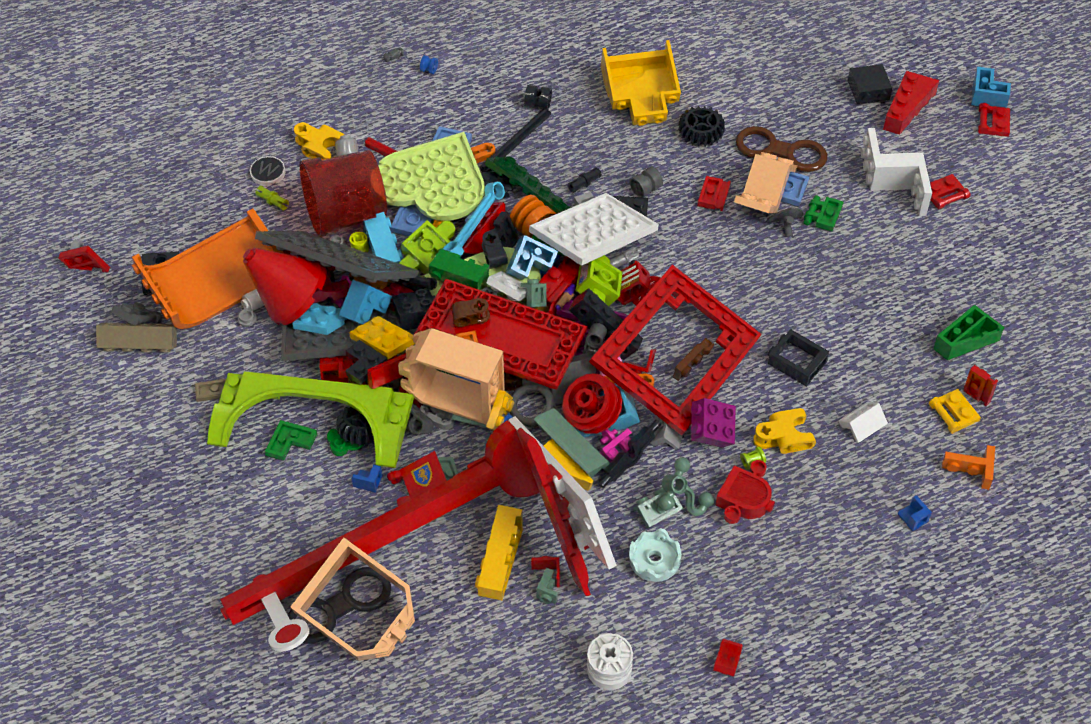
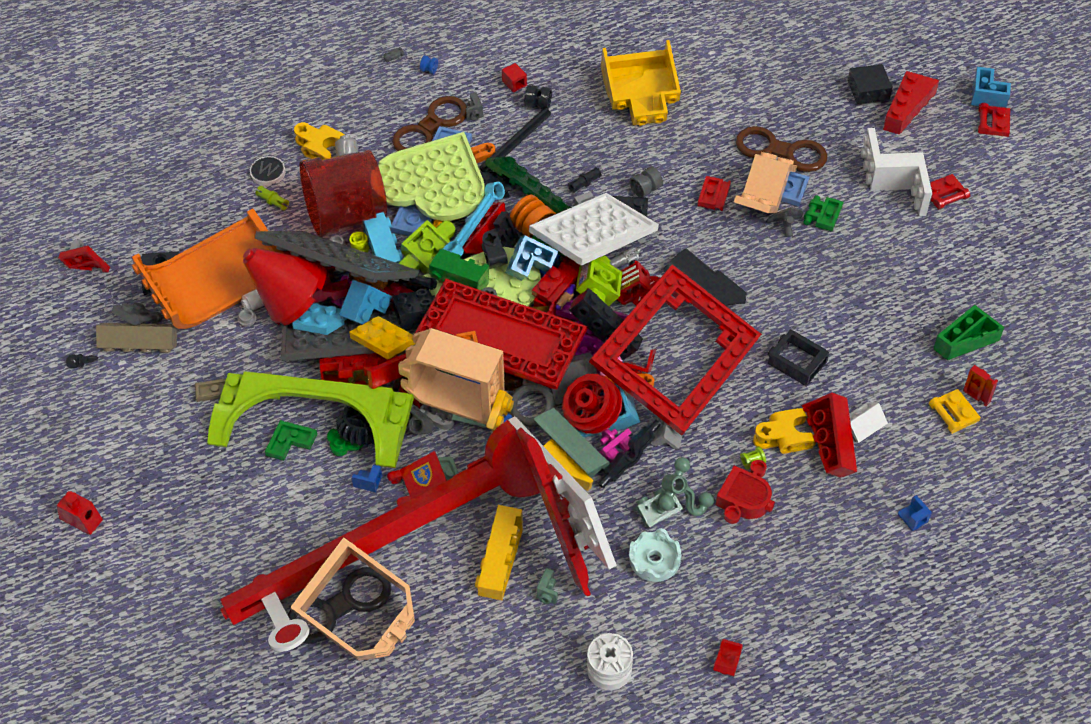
(73, 510): none -> red torso
(74, 361): none -> black bar
(365, 358): black plate -> none
(379, 147): red axle -> none
(431, 122): none -> reddish brown bar
(468, 312): reddish brown piece -> none
(475, 108): none -> dark grey bracket
(507, 284): white plate -> none
(514, 77): none -> red brick
(535, 293): sand green bracket -> none
(544, 562): red bracket -> none
(595, 338): dark grey piece -> none
(693, 357): reddish brown hinge -> none
(701, 129): black gear -> none
(712, 281): none -> black panel
(713, 423): magenta brick -> none
(833, 433): none -> red wedge
(972, 465): orange bracket -> none

